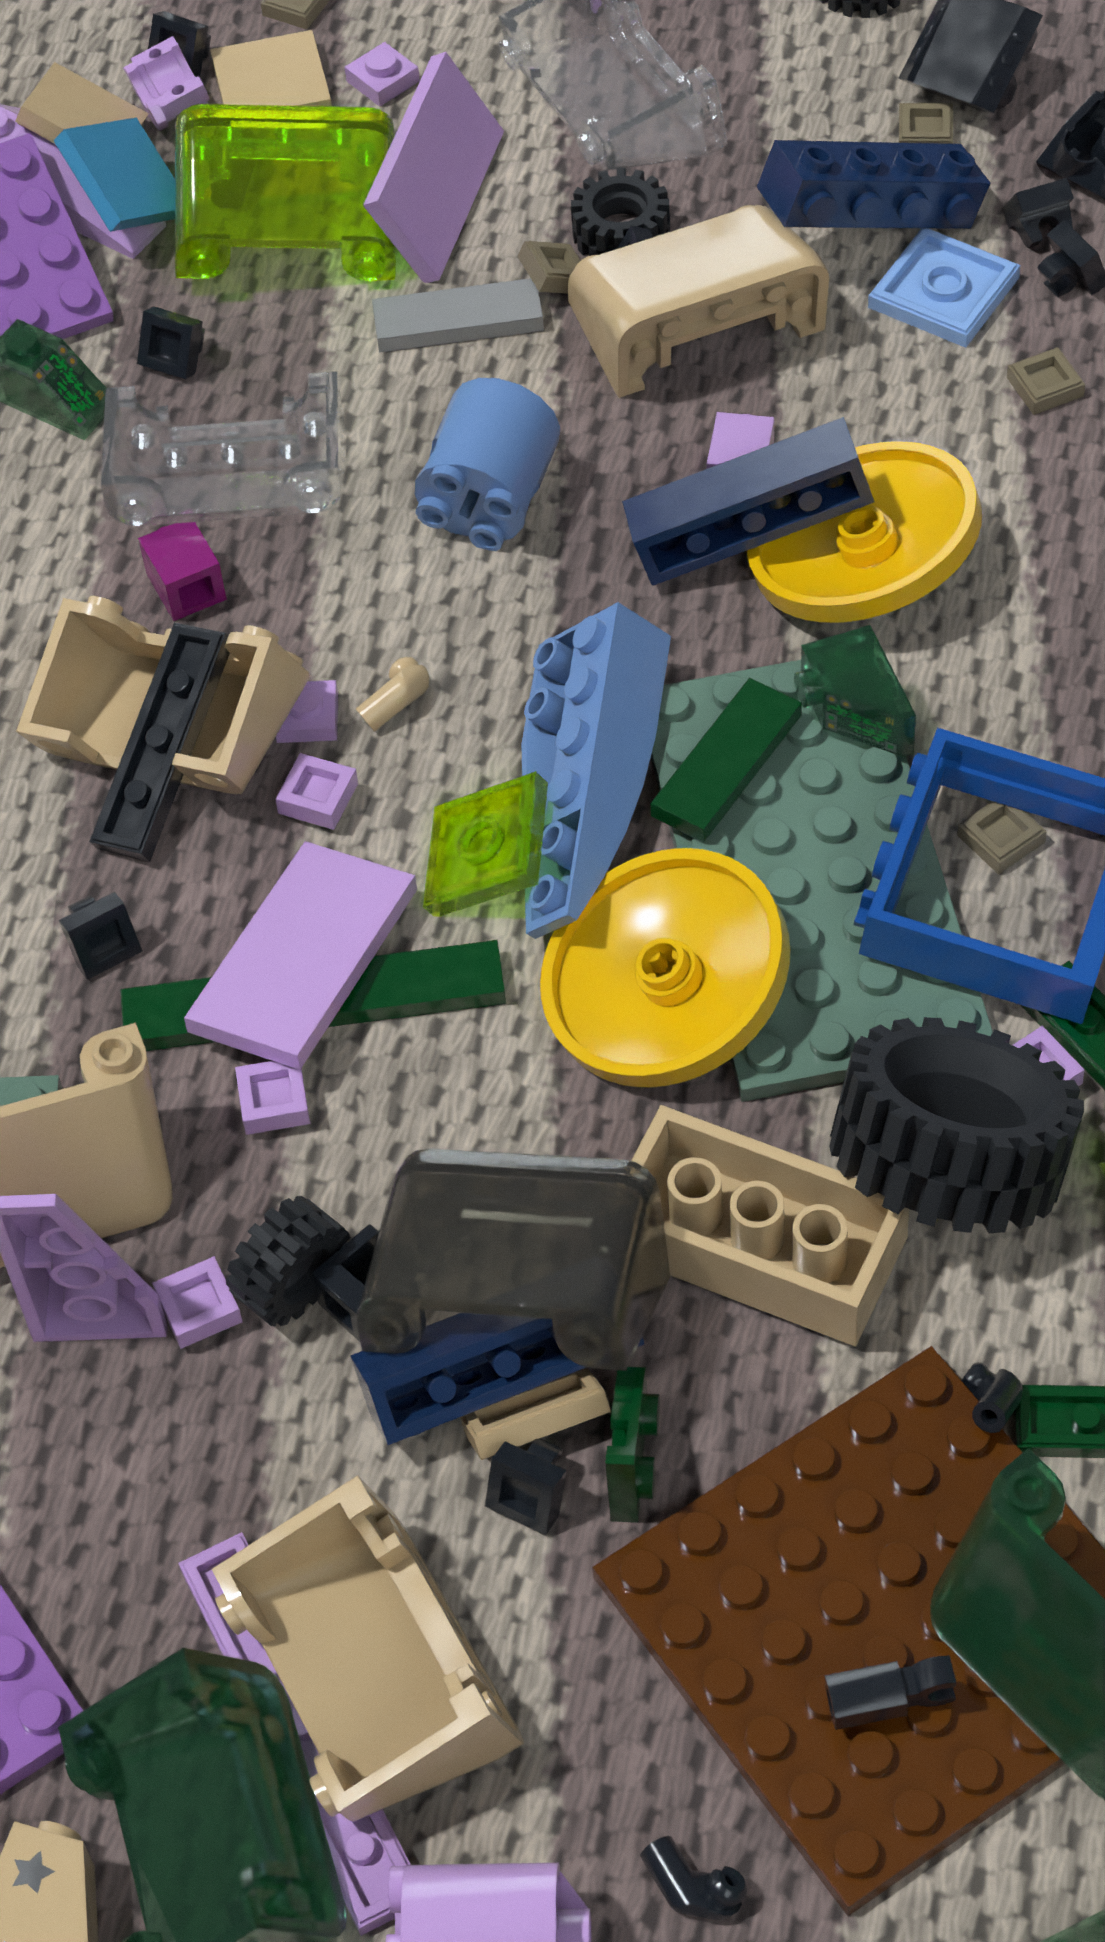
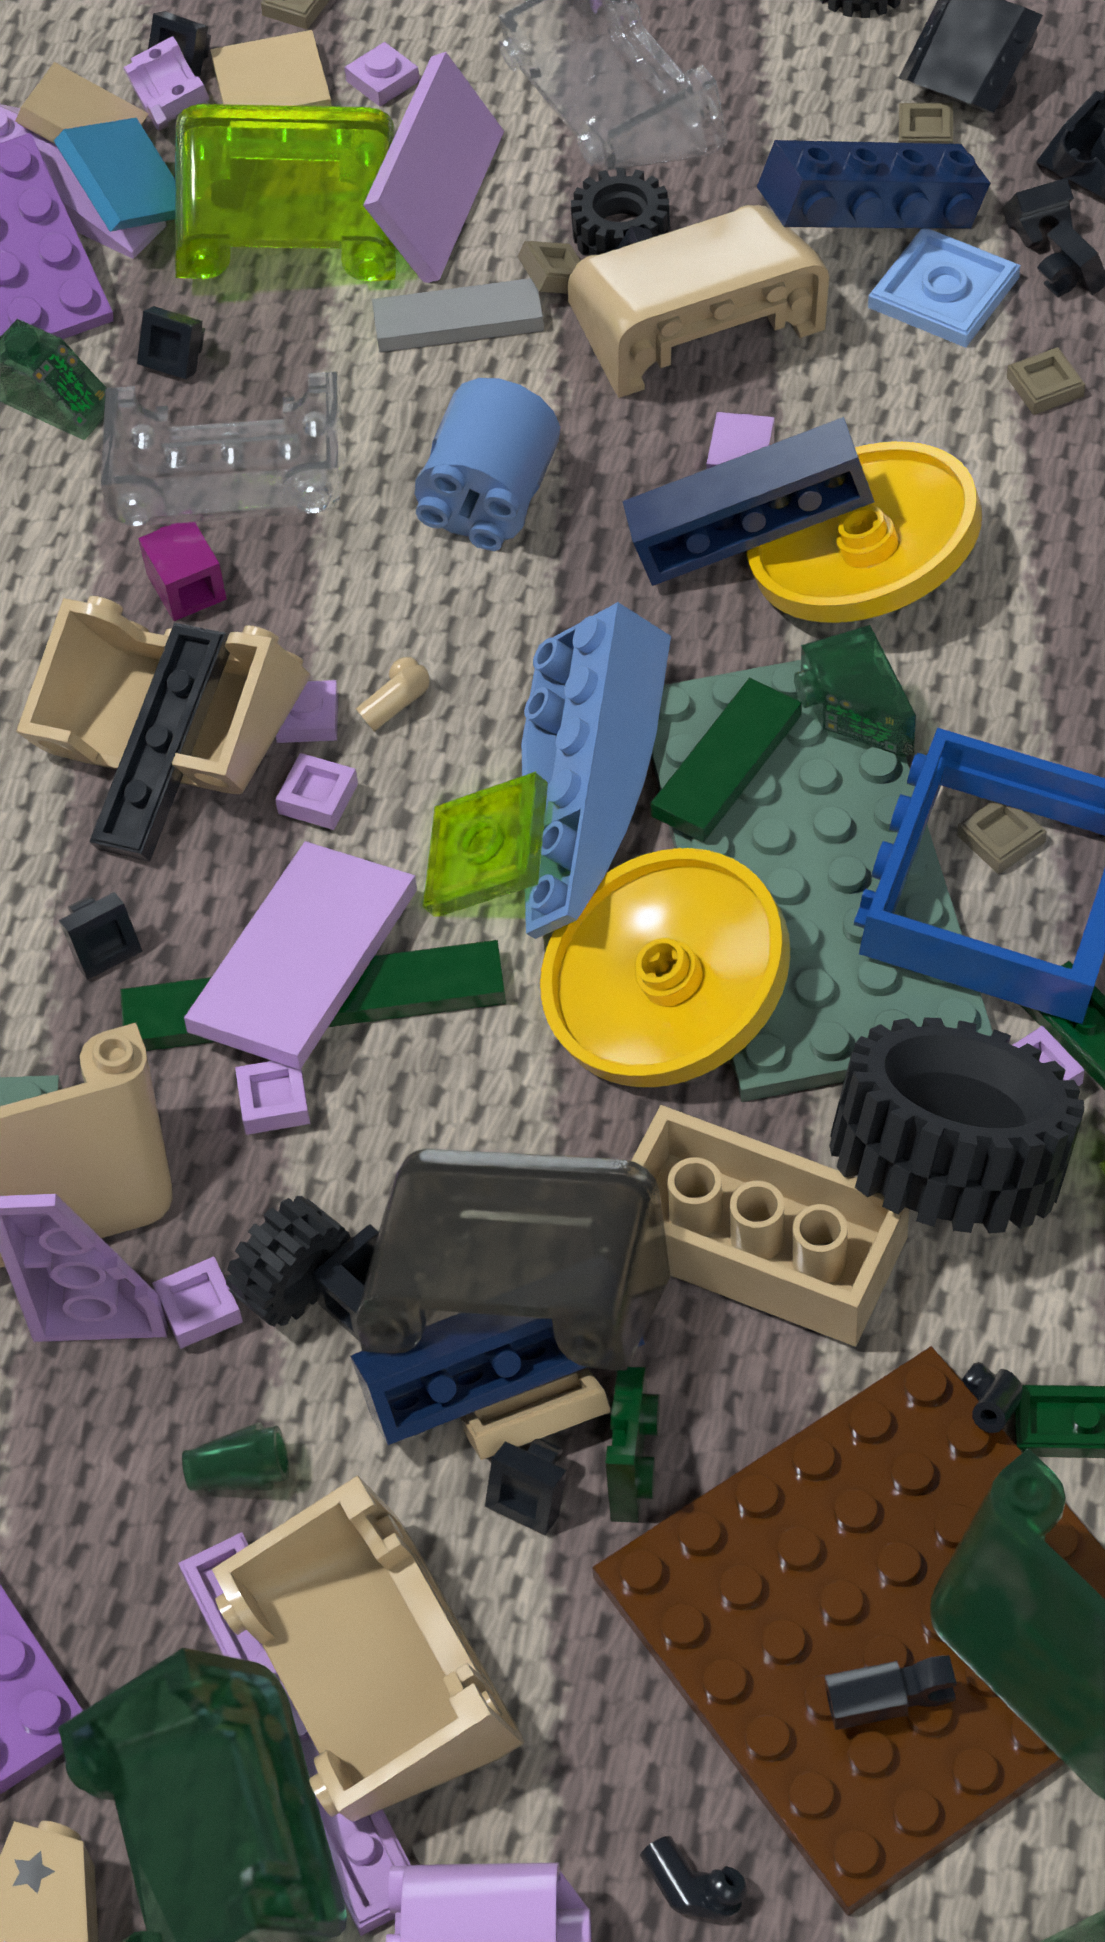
(238, 1461): none -> clear green cone

